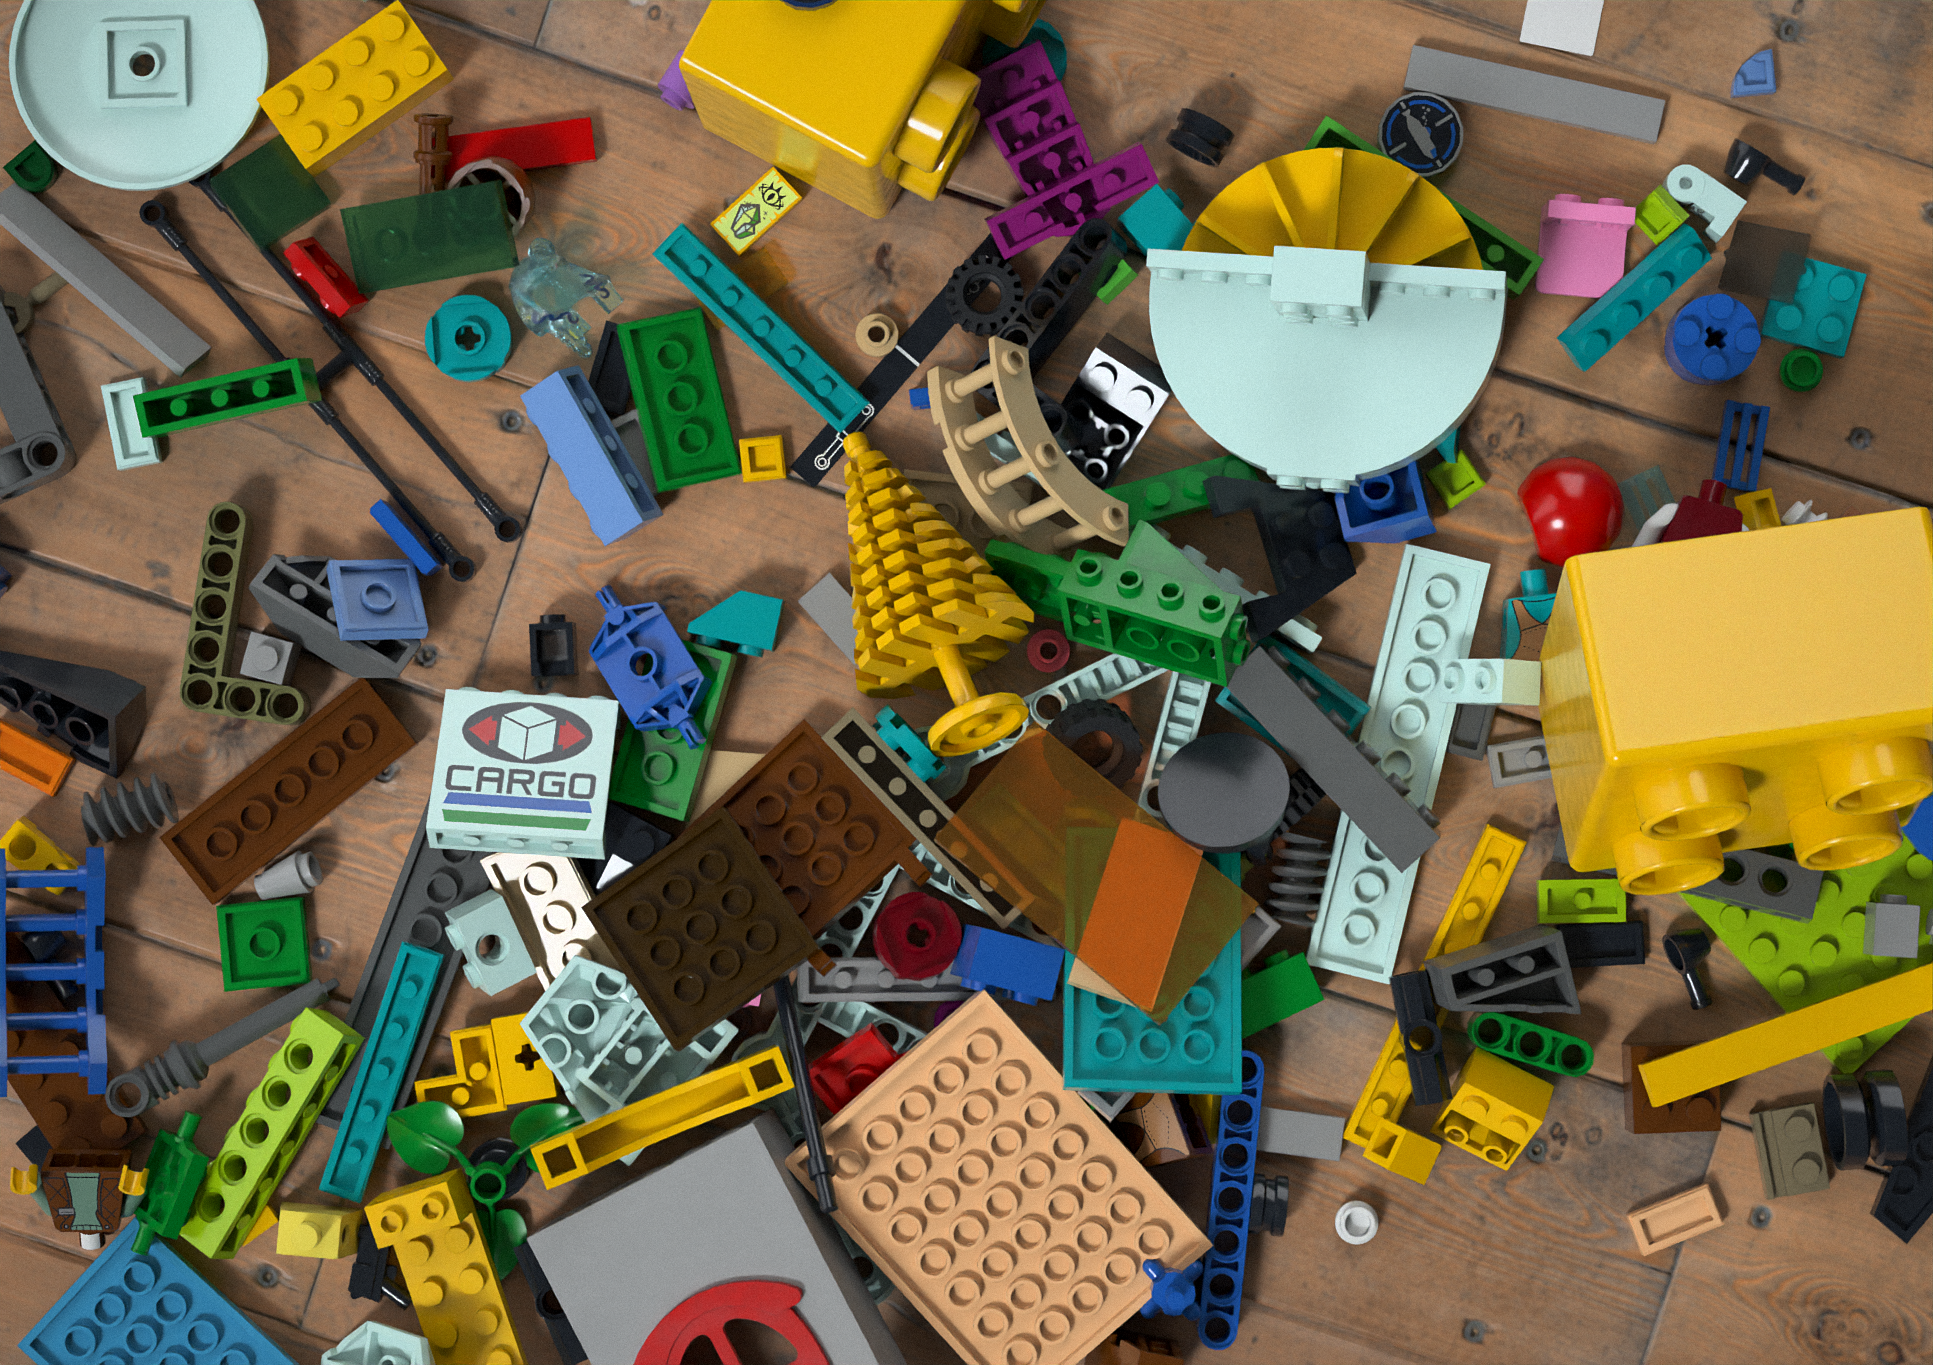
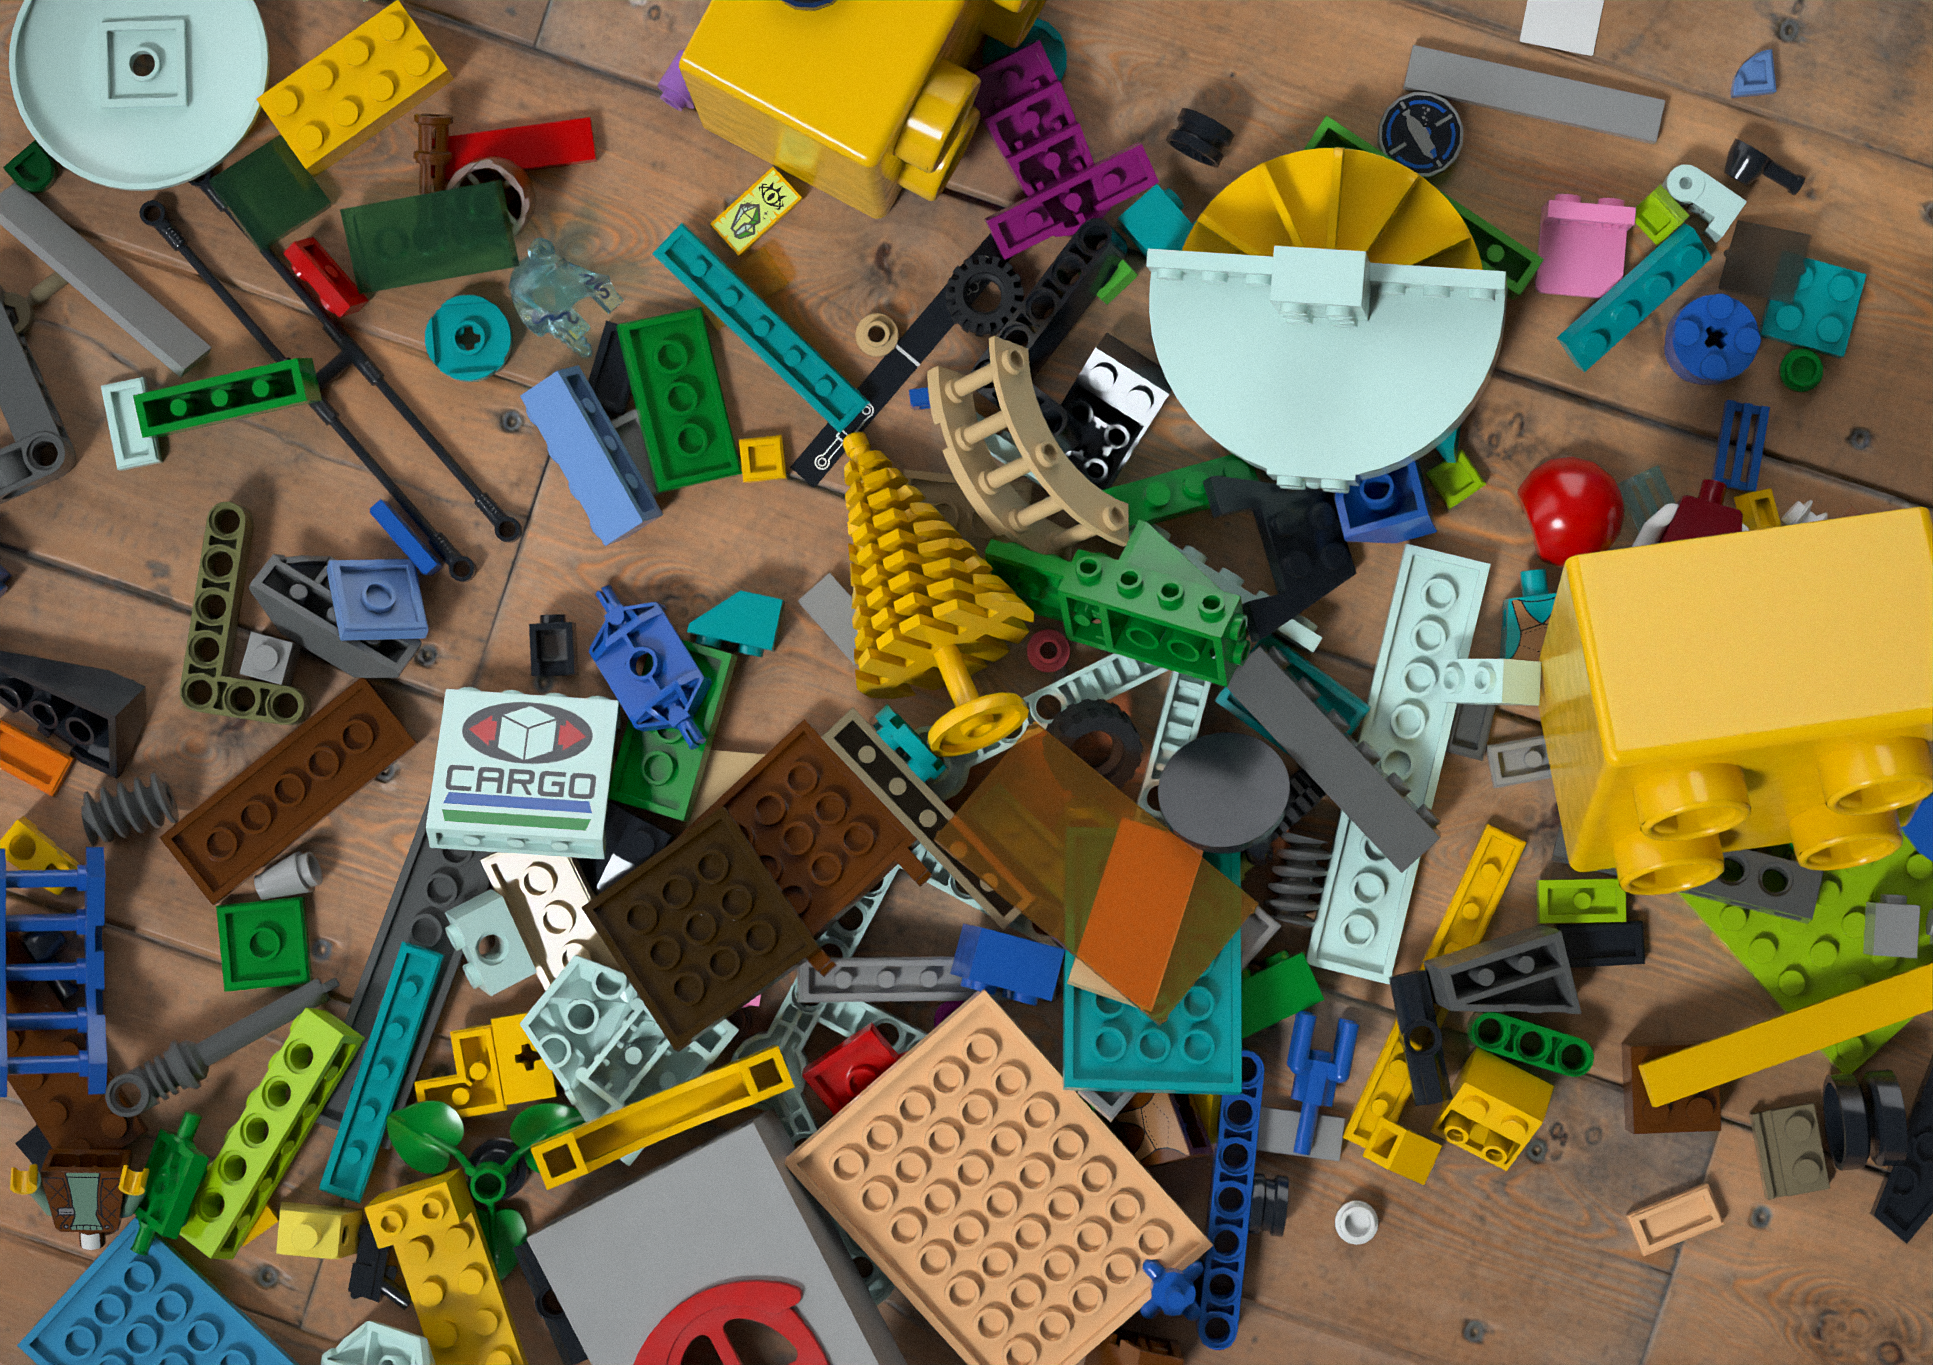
(820, 1165): black bar -> none
(927, 914): dark red plate -> none
(1317, 1071): none -> blue plant
(1685, 952): black bar -> none

